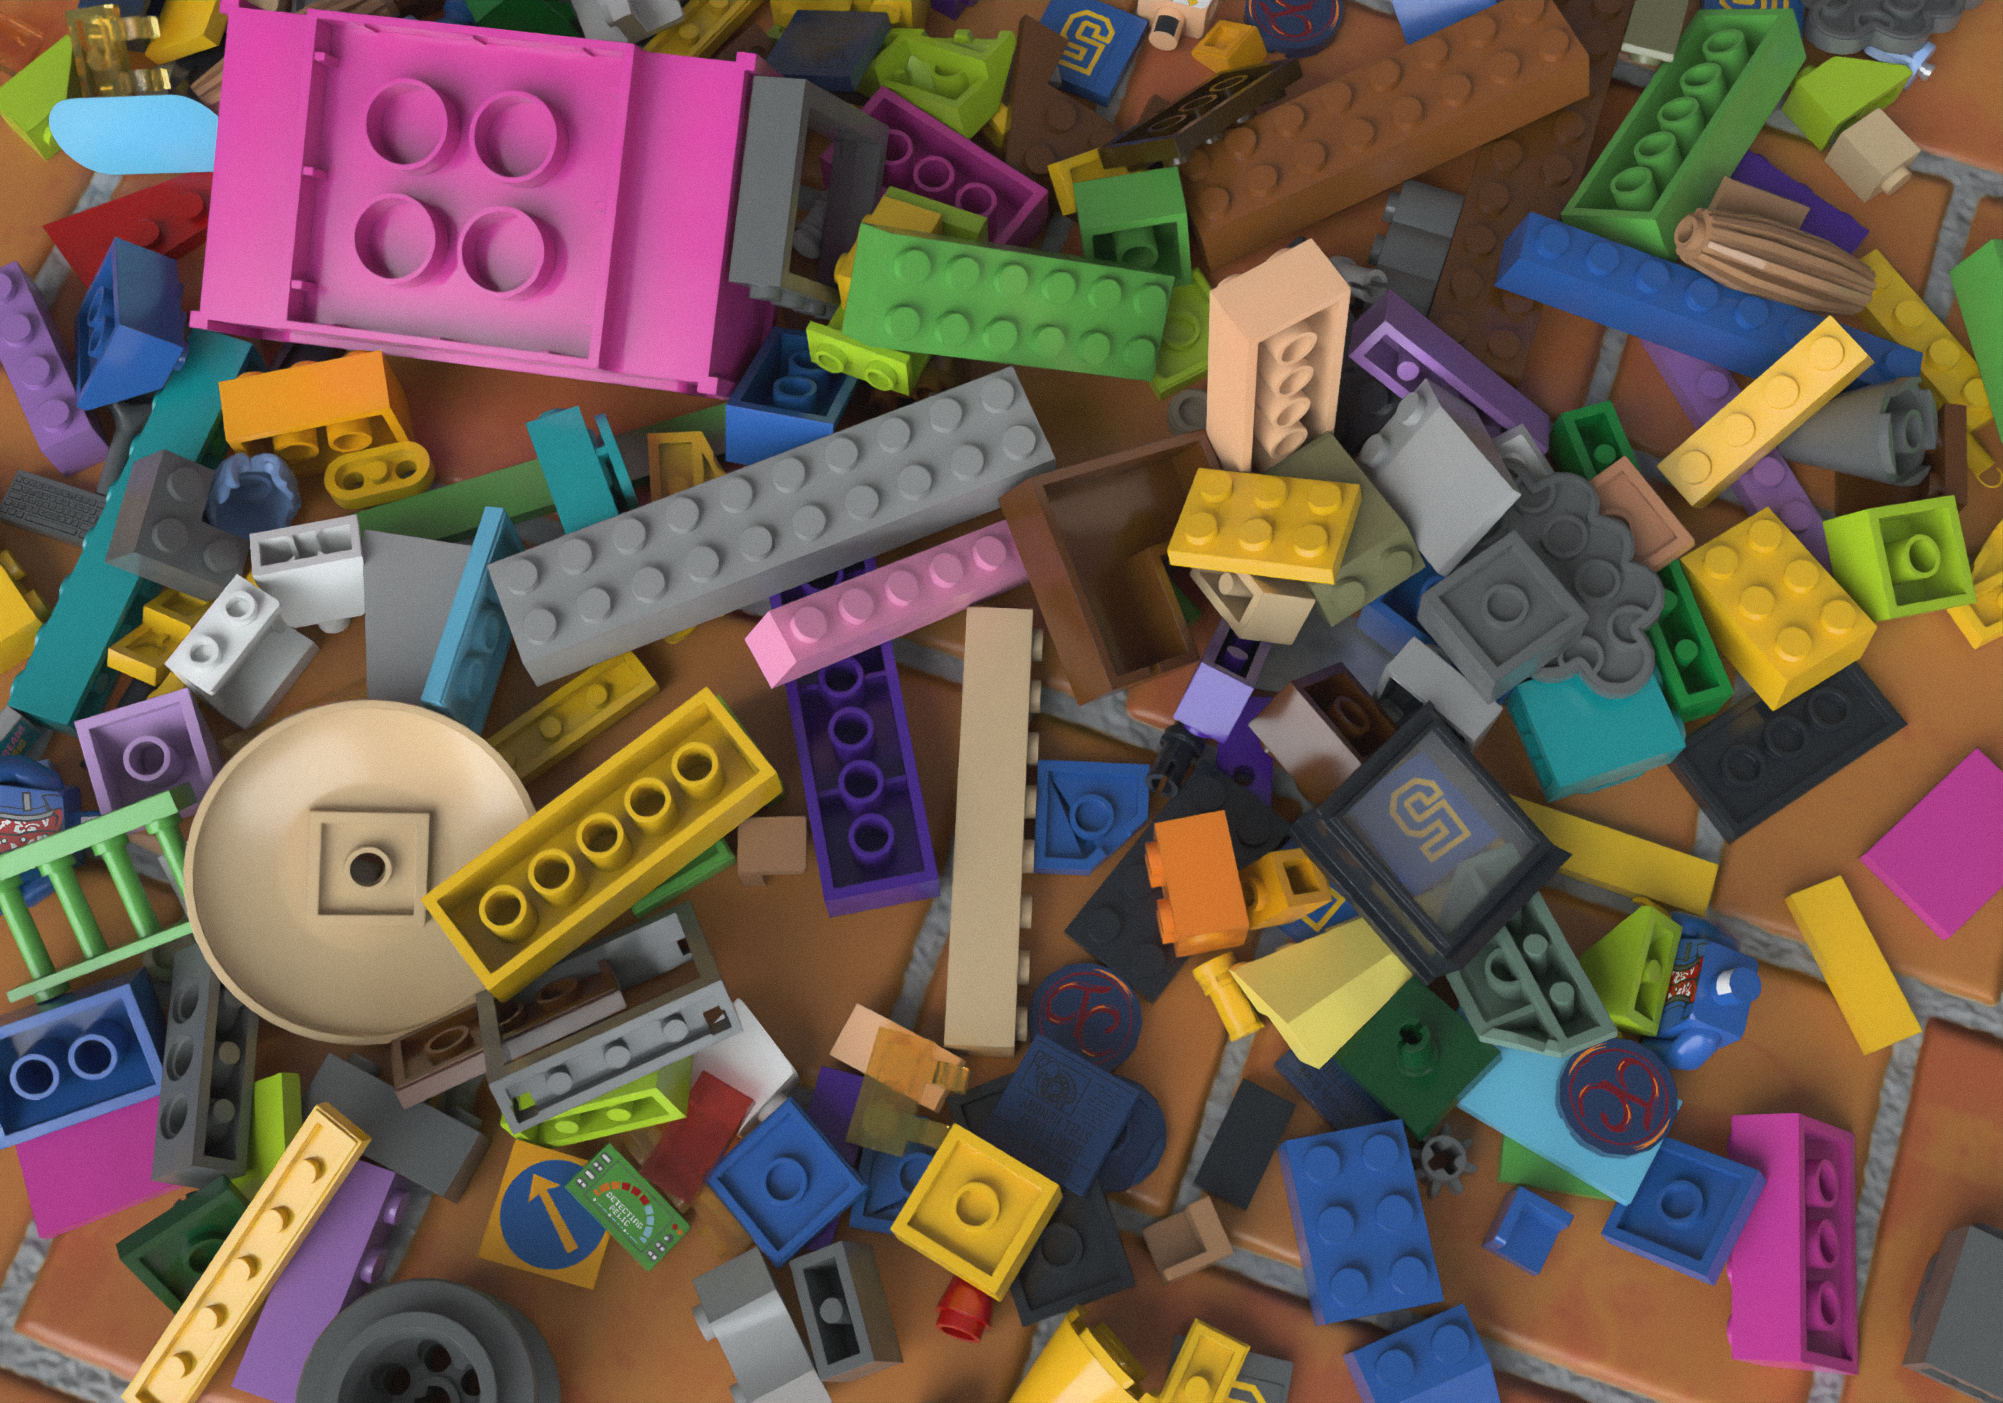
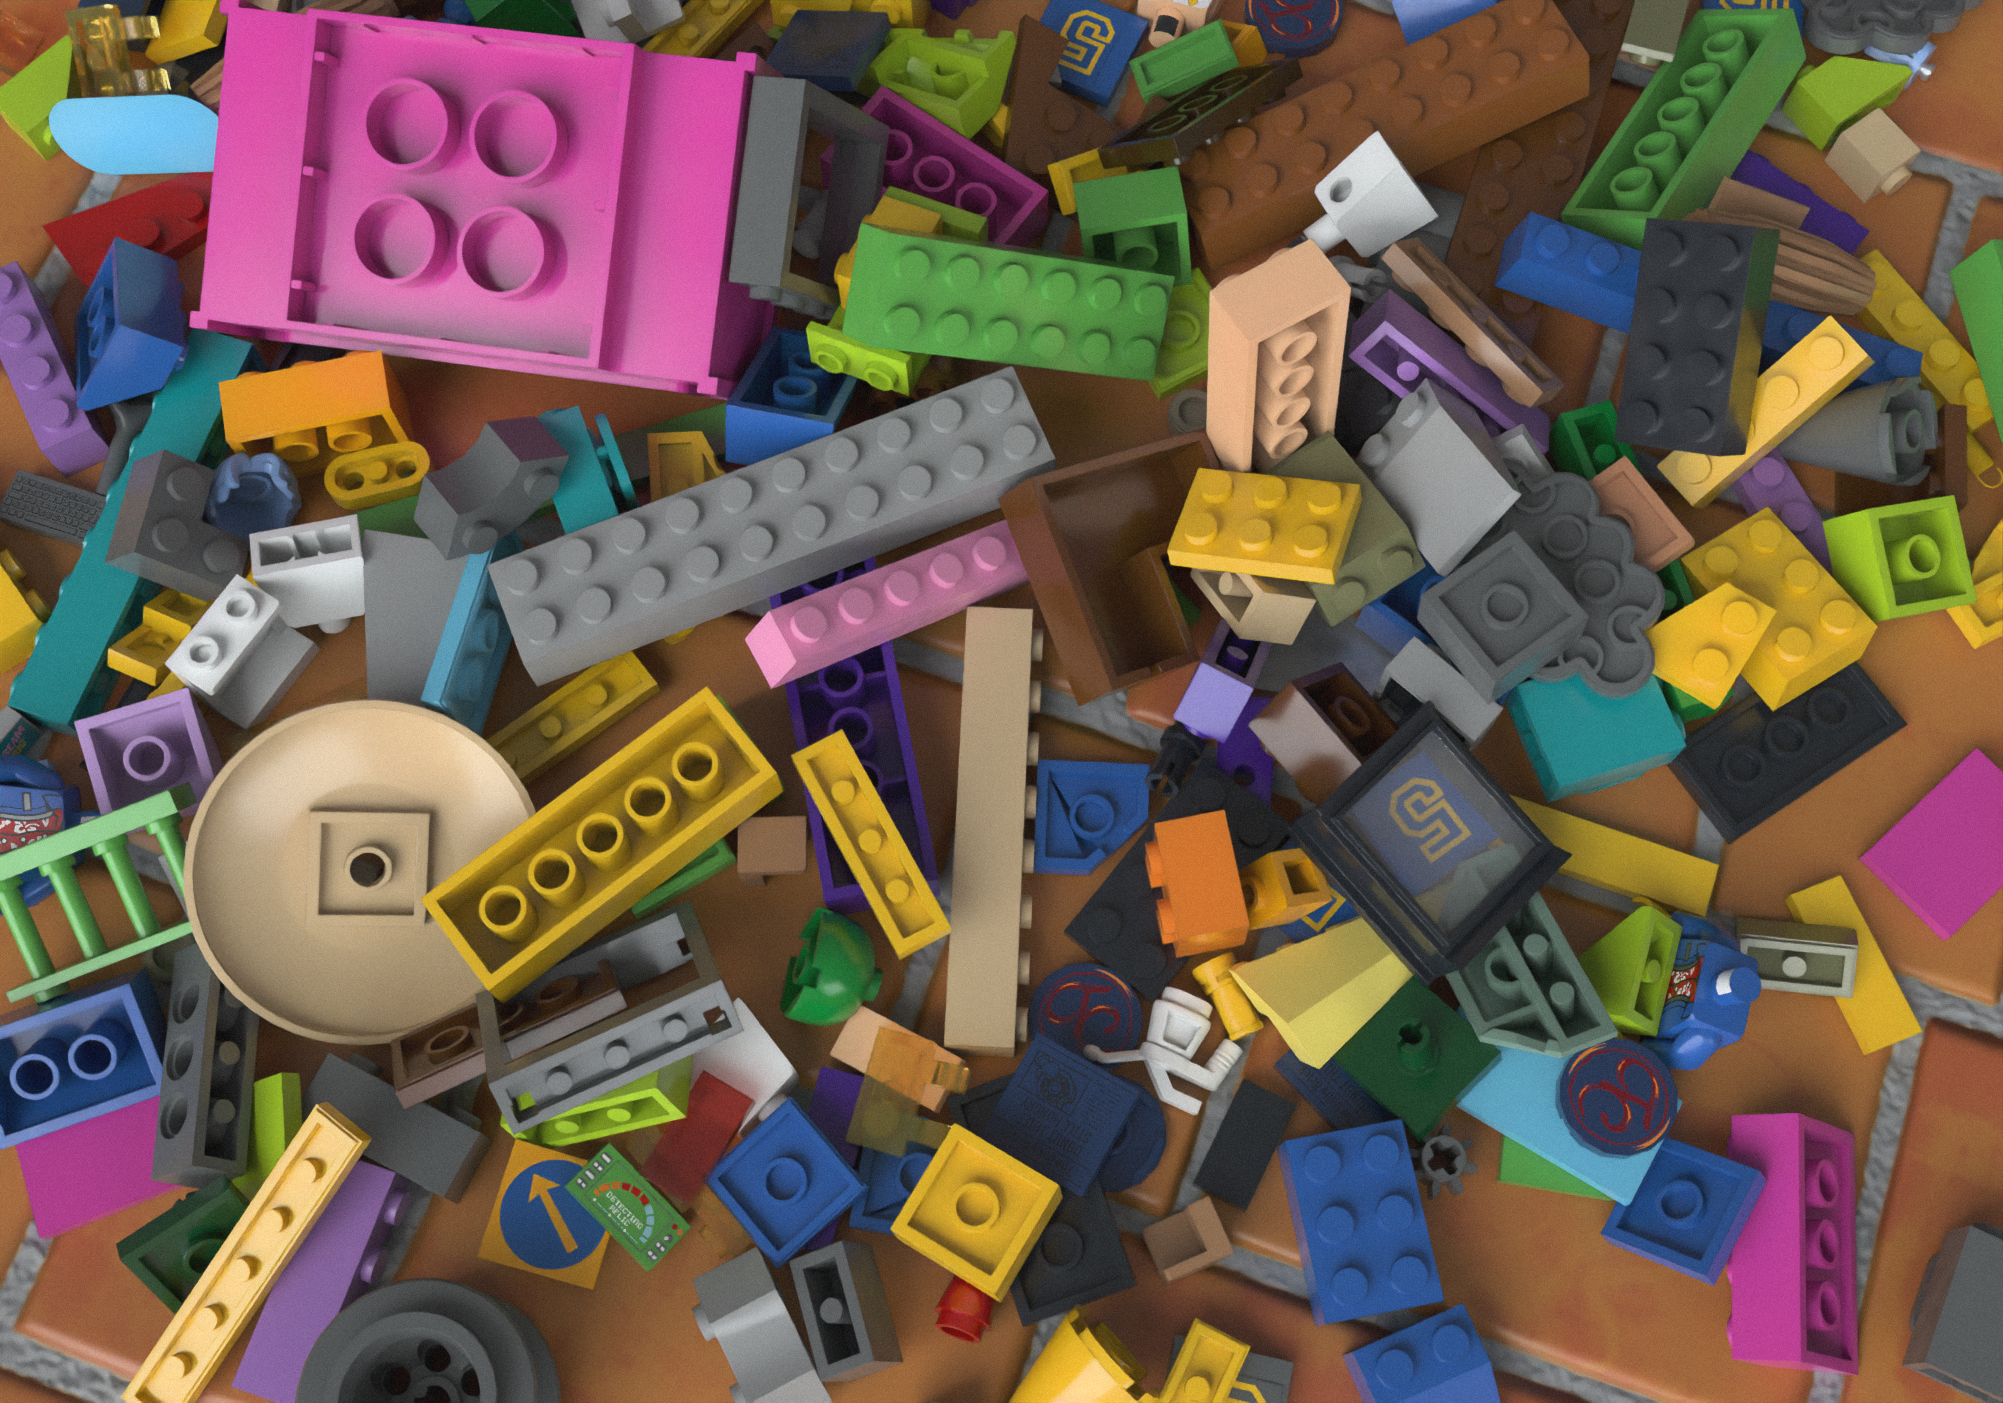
(490, 487): none -> dark grey brick
(831, 971): none -> green cylinder
(871, 844): none -> yellow plate
(1173, 1037): none -> white piece
(1184, 62): none -> bright green tile
(1369, 201): none -> white torso
(1460, 310): none -> medium nougat plate
(1525, 1229): blue panel -> none
(1696, 336): none -> black brick
(1709, 642): none -> yellow wing
(1801, 956): none -> olive slope

